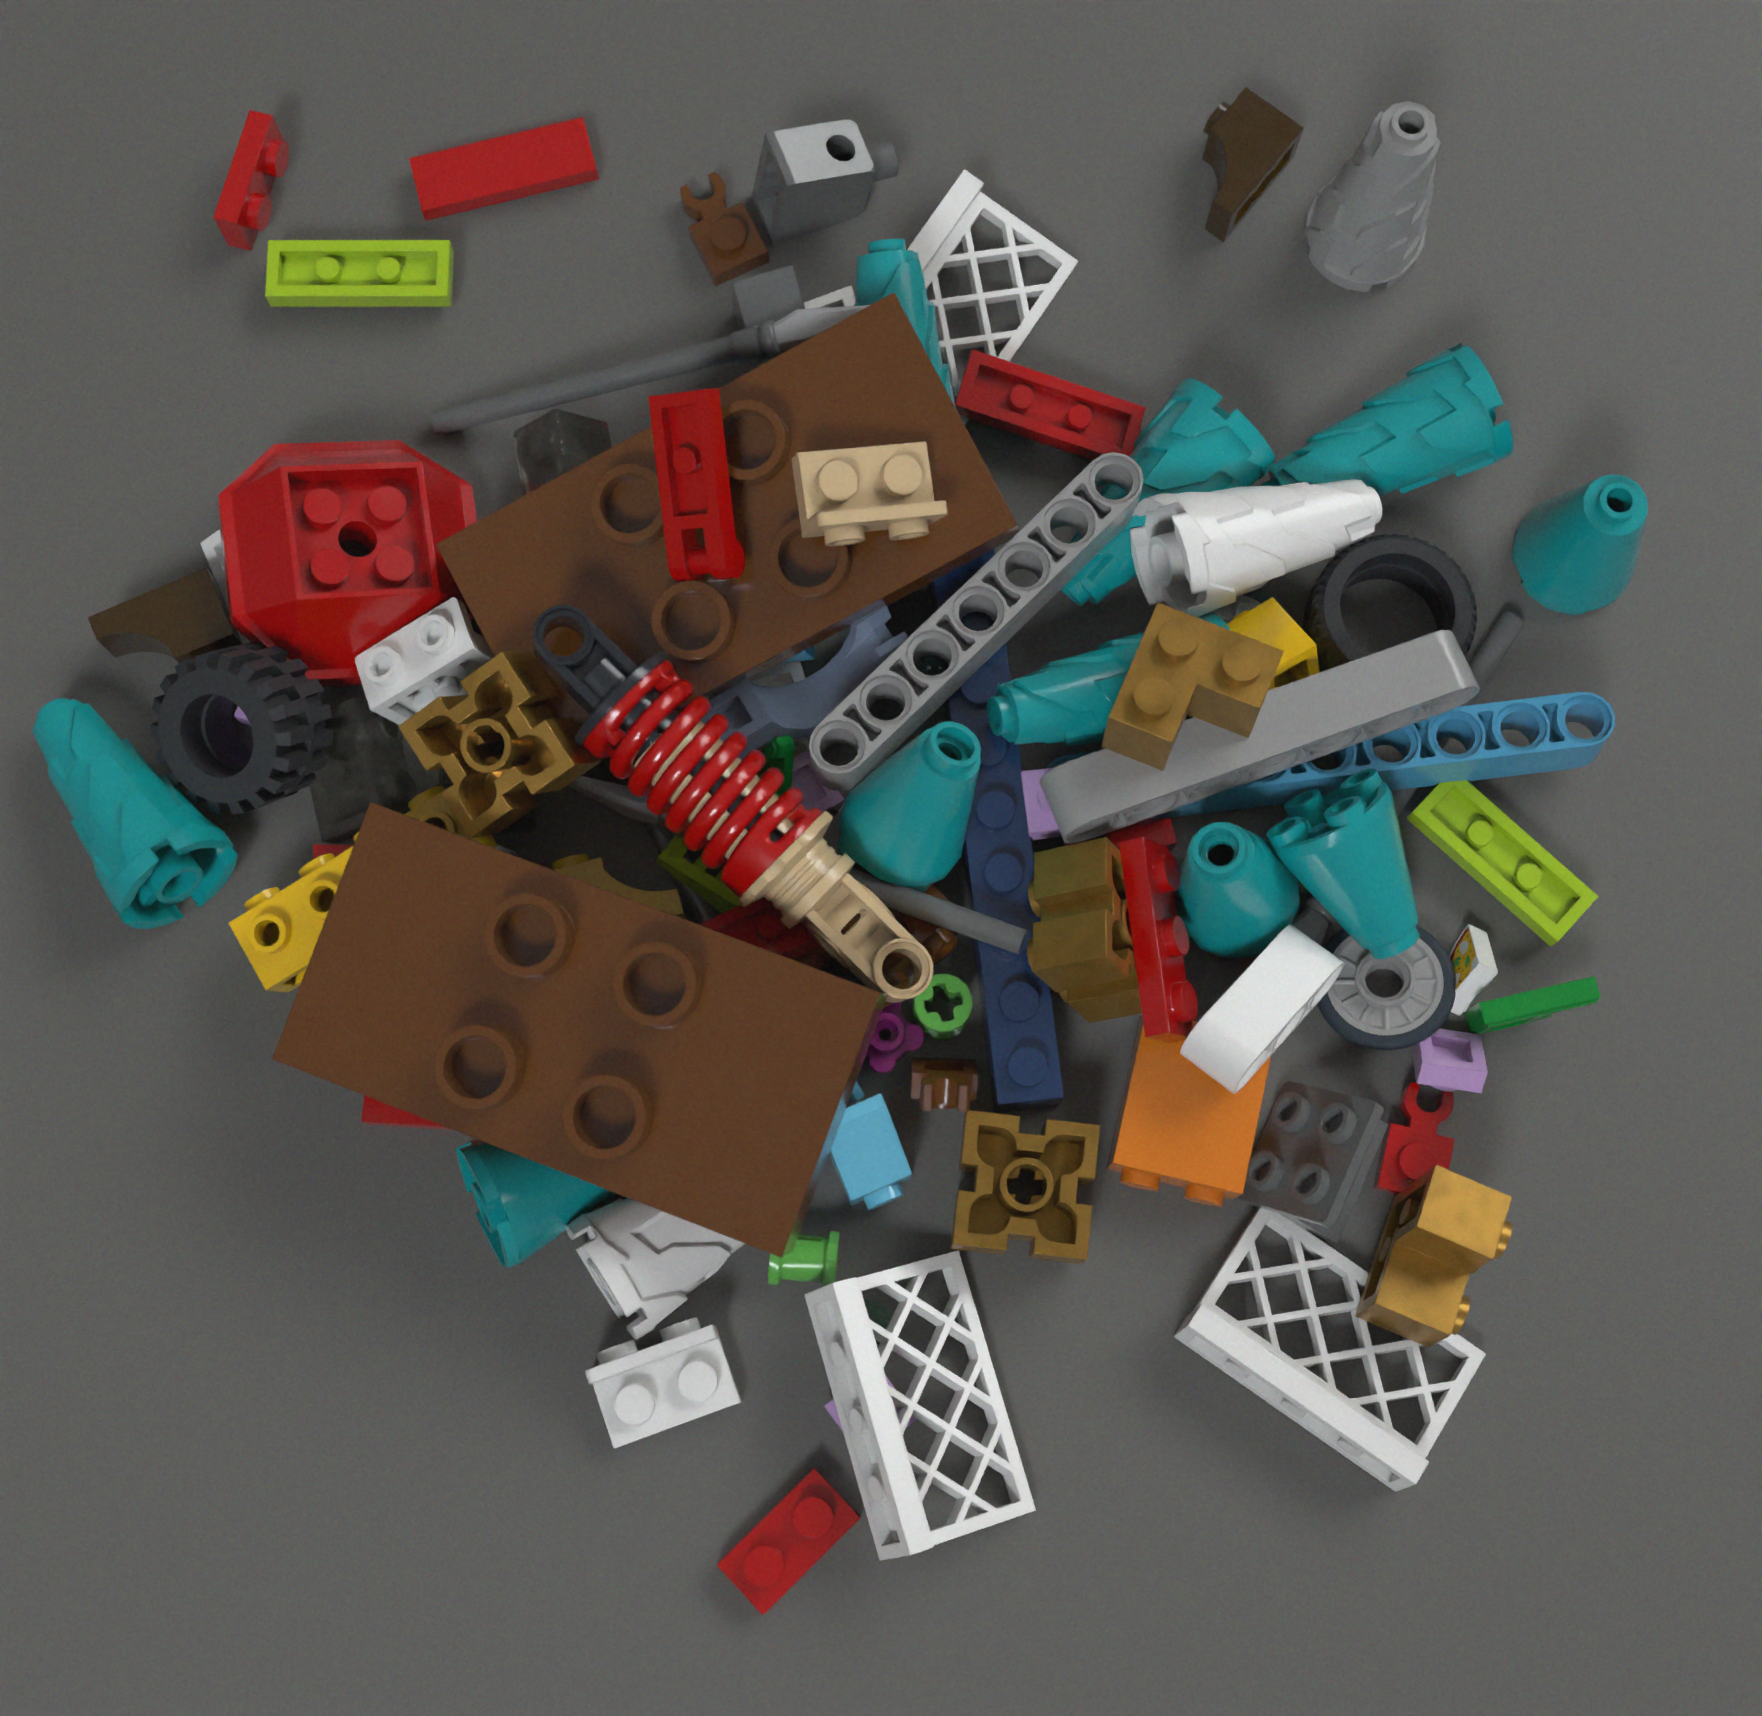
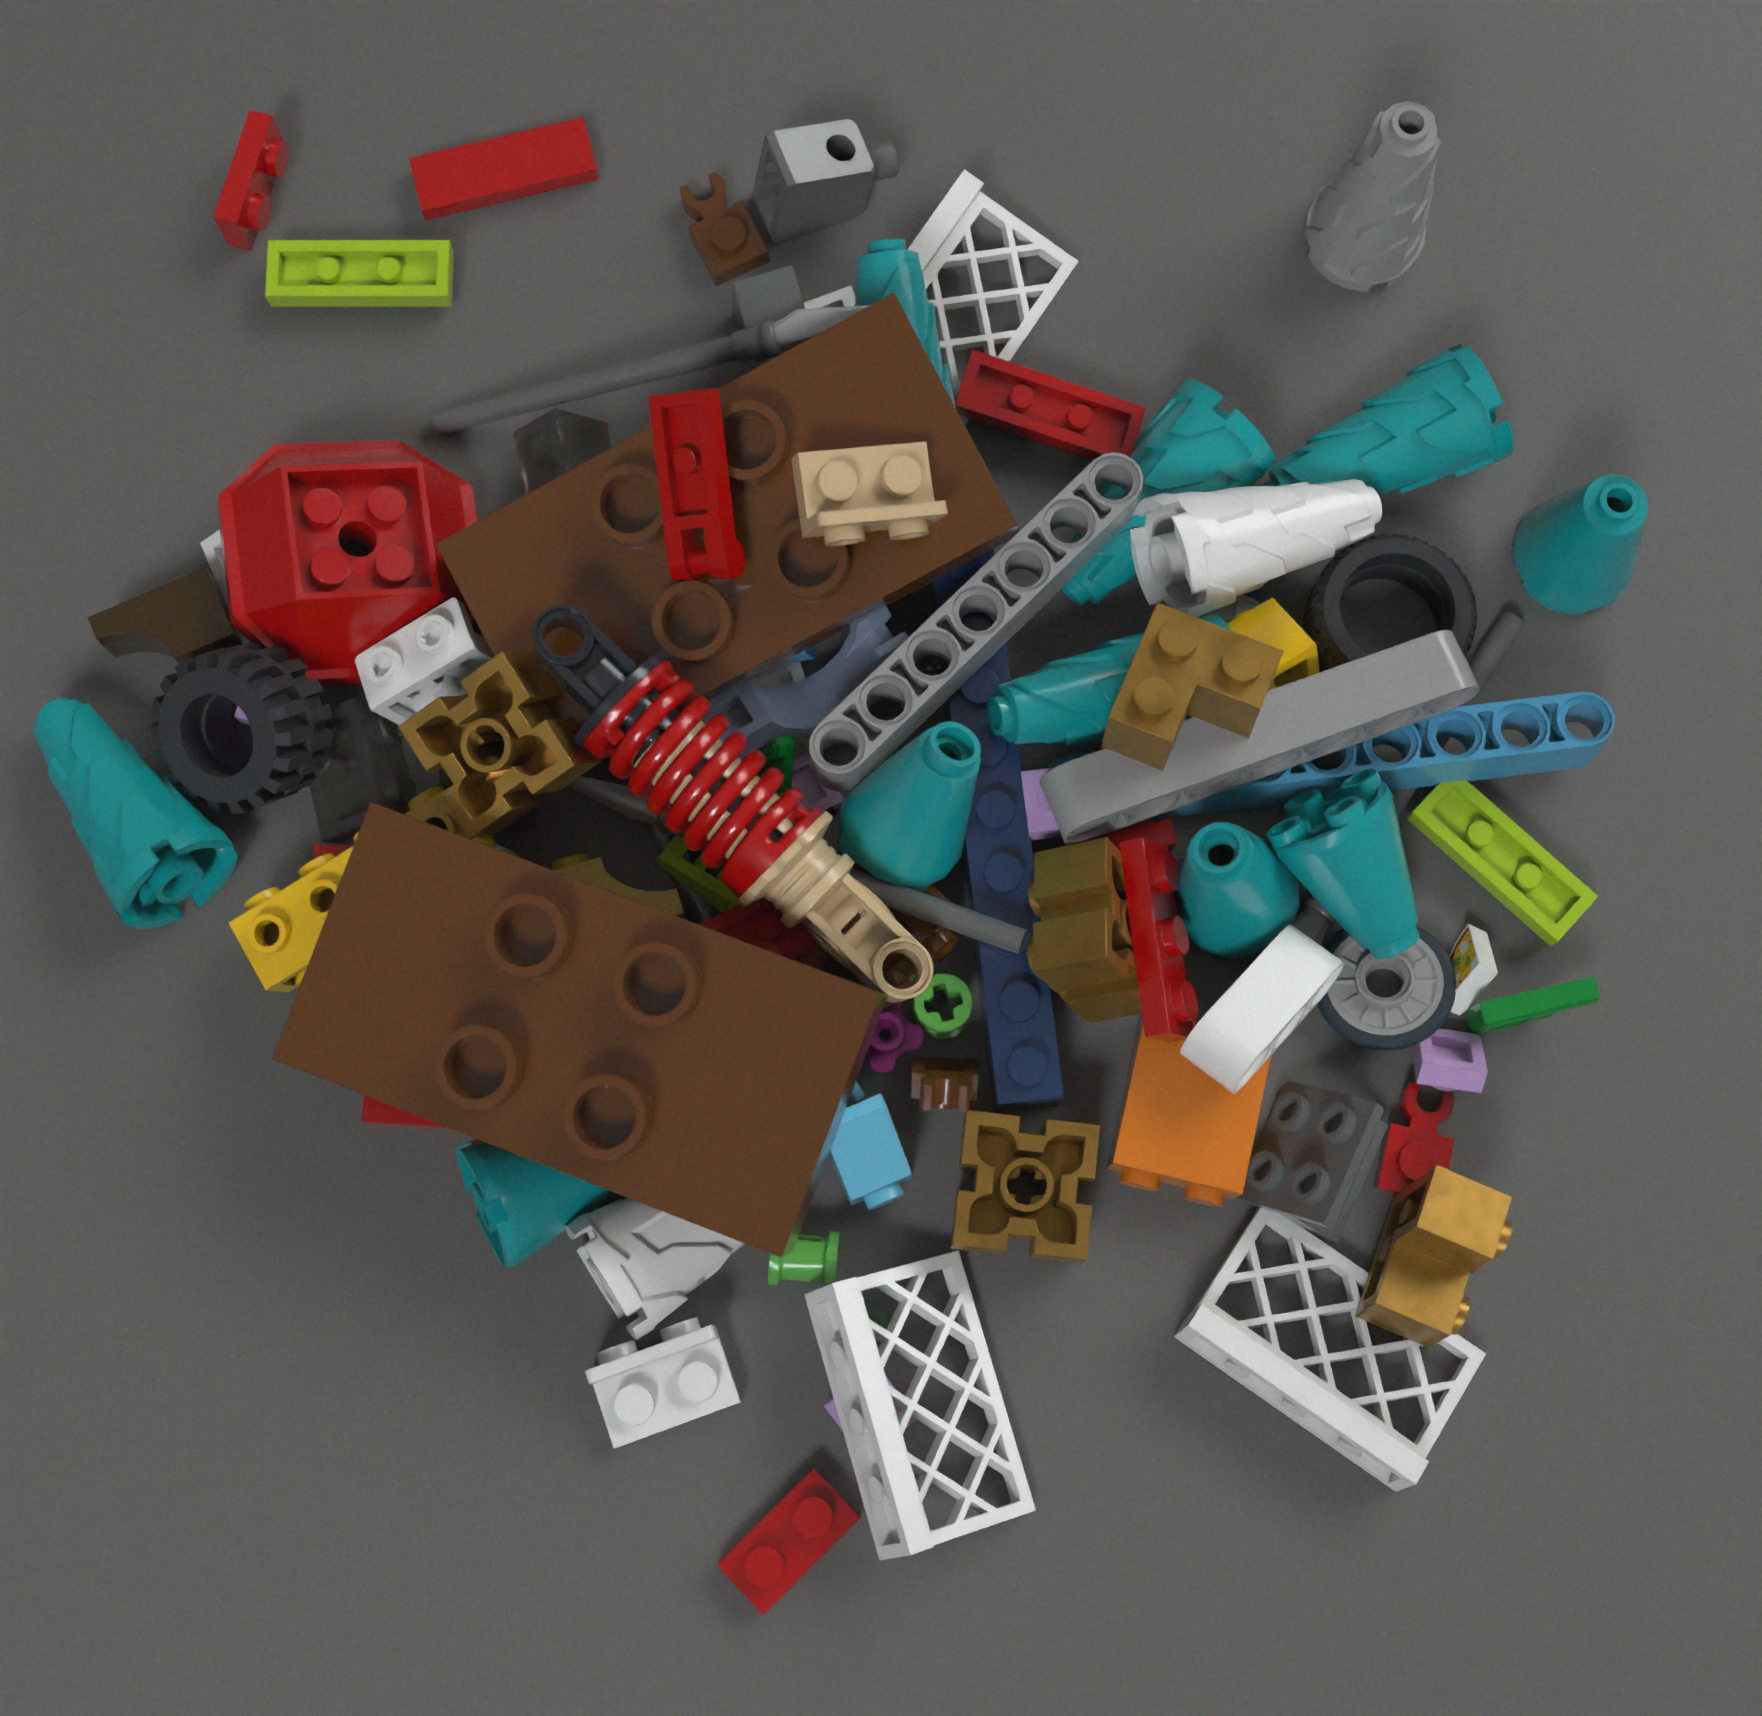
(1248, 151): dark brown arch -> none

